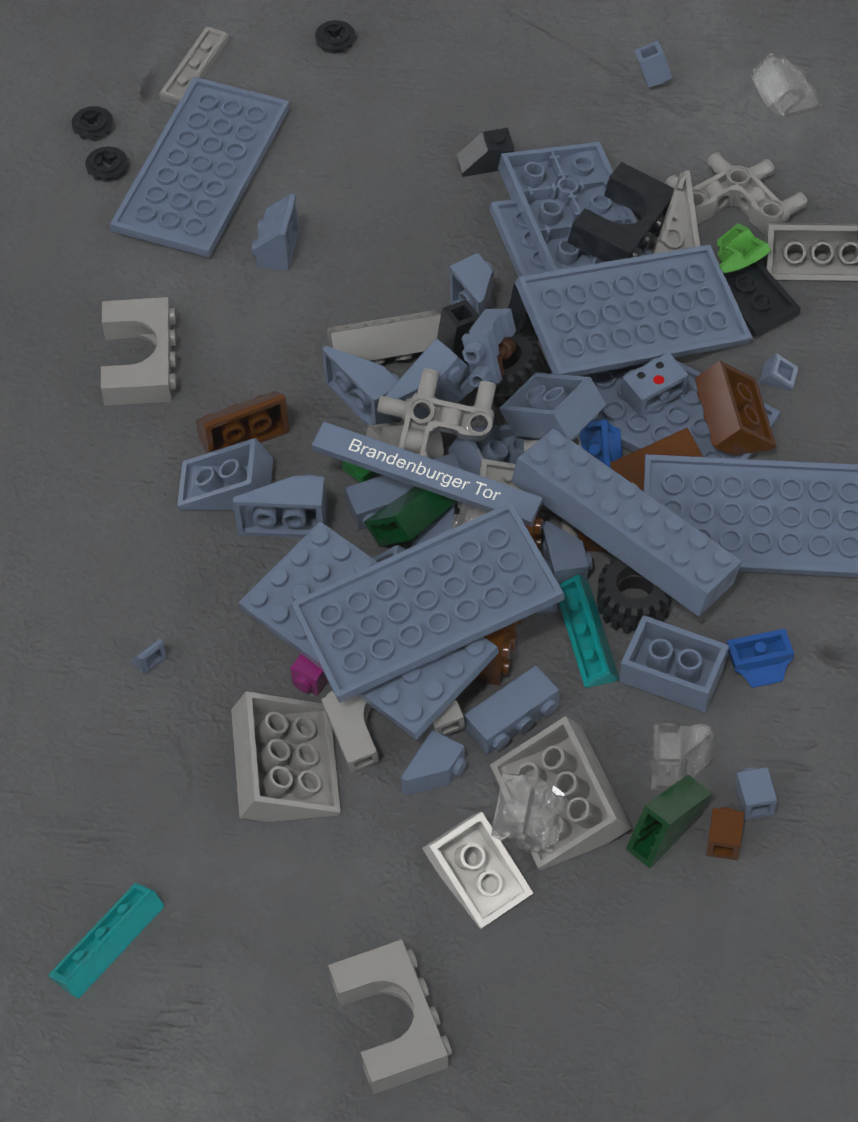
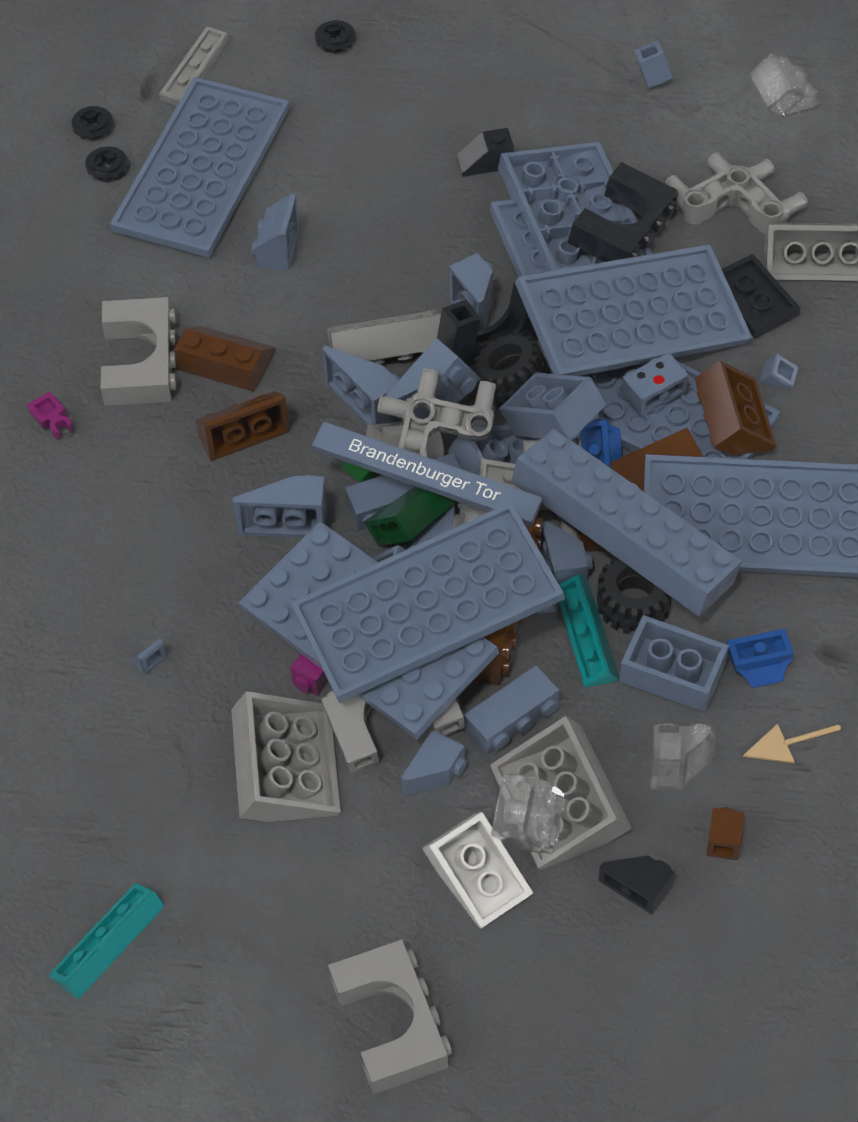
(49, 412): none -> magenta plate
(218, 476): sand blue slope -> none
(223, 357): none -> reddish brown slope
(489, 345): sand blue hips -> none
(638, 880): none -> black slope
(667, 819): dark green slope -> none
(680, 222): light grey wing -> none
(740, 249): bright green slope -> none
(755, 793): sand blue brick -> none
(775, 747): none -> tan piece

